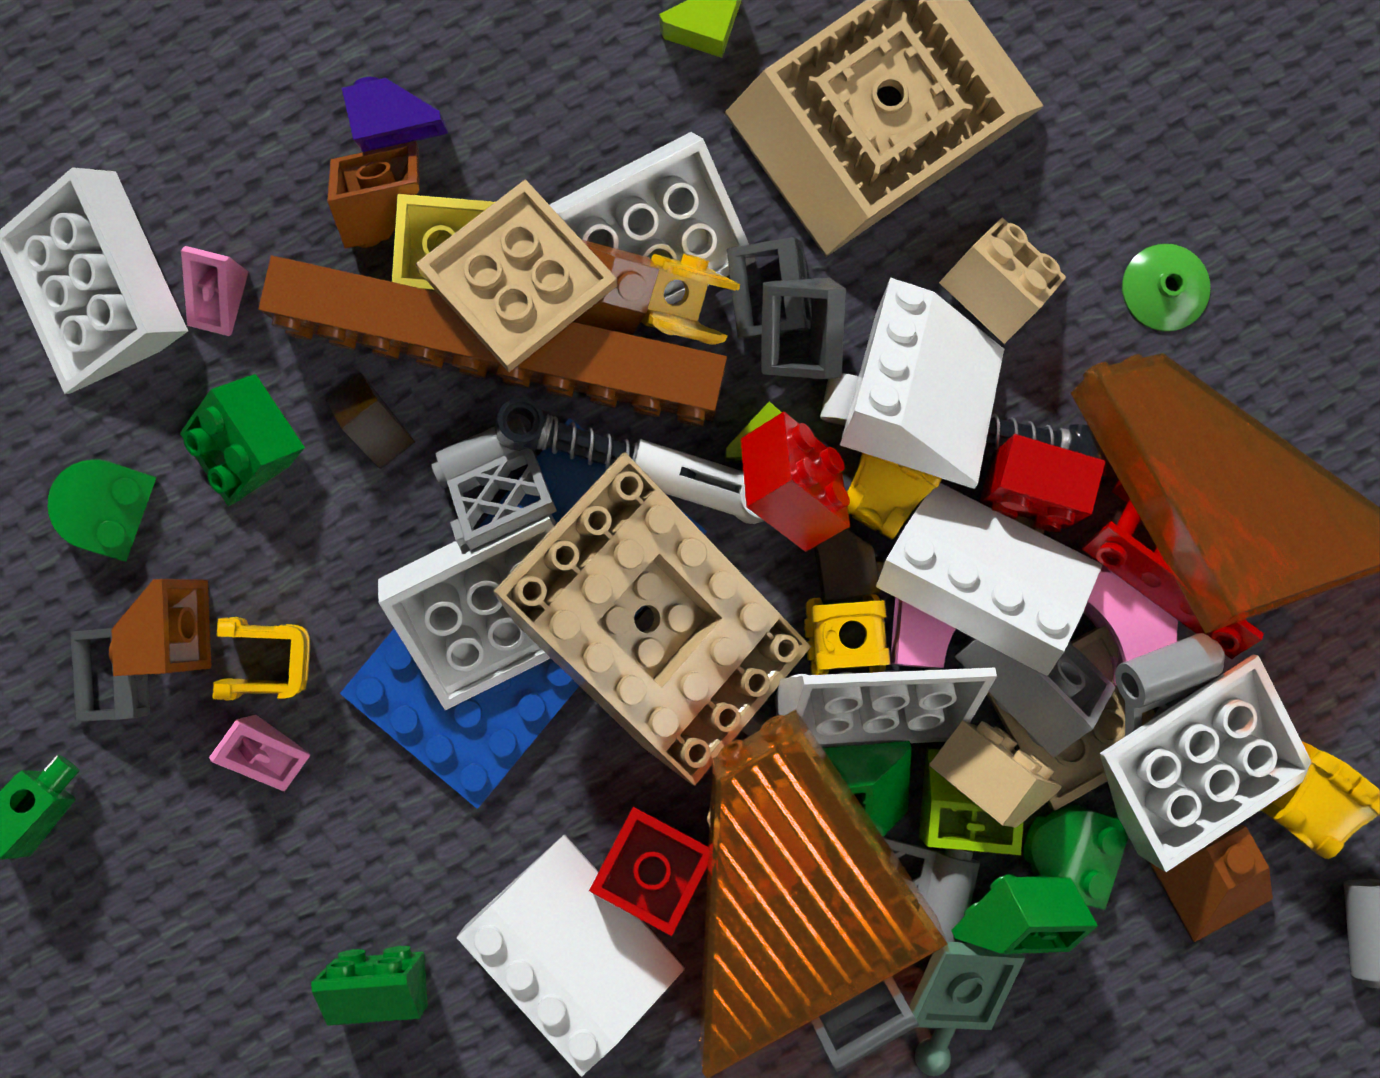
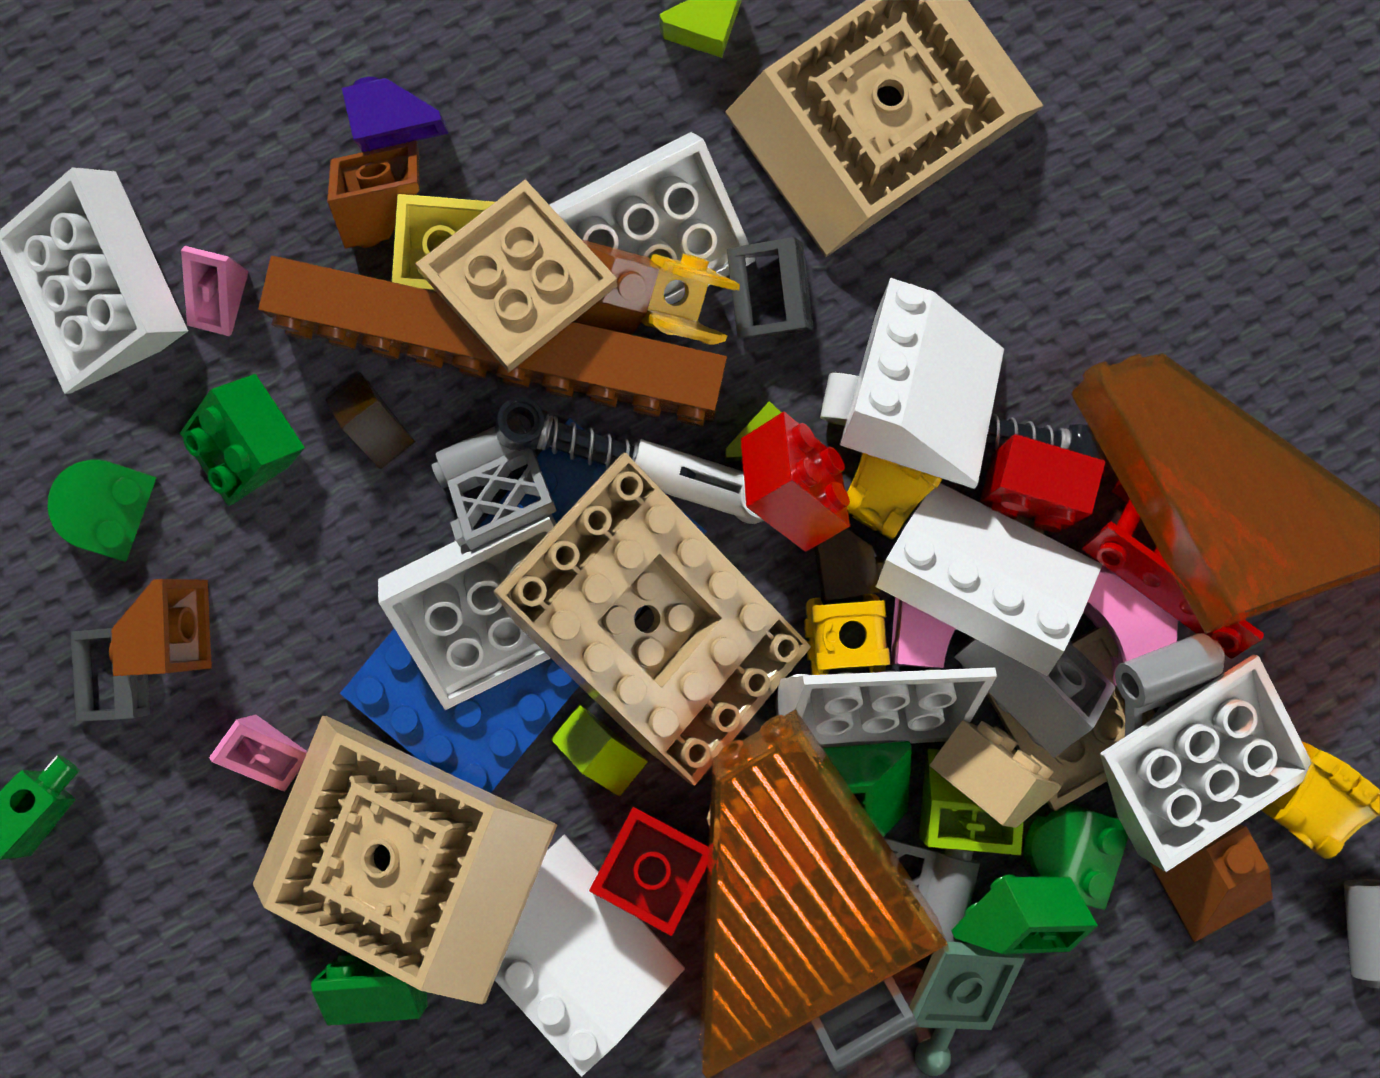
(299, 660): yellow piece -> none
(453, 872): none -> tan slope
(598, 751): none -> lime slope
(825, 328): dark grey tile -> none
(1003, 279): tan slope -> none
(1152, 301): bright green dish -> none

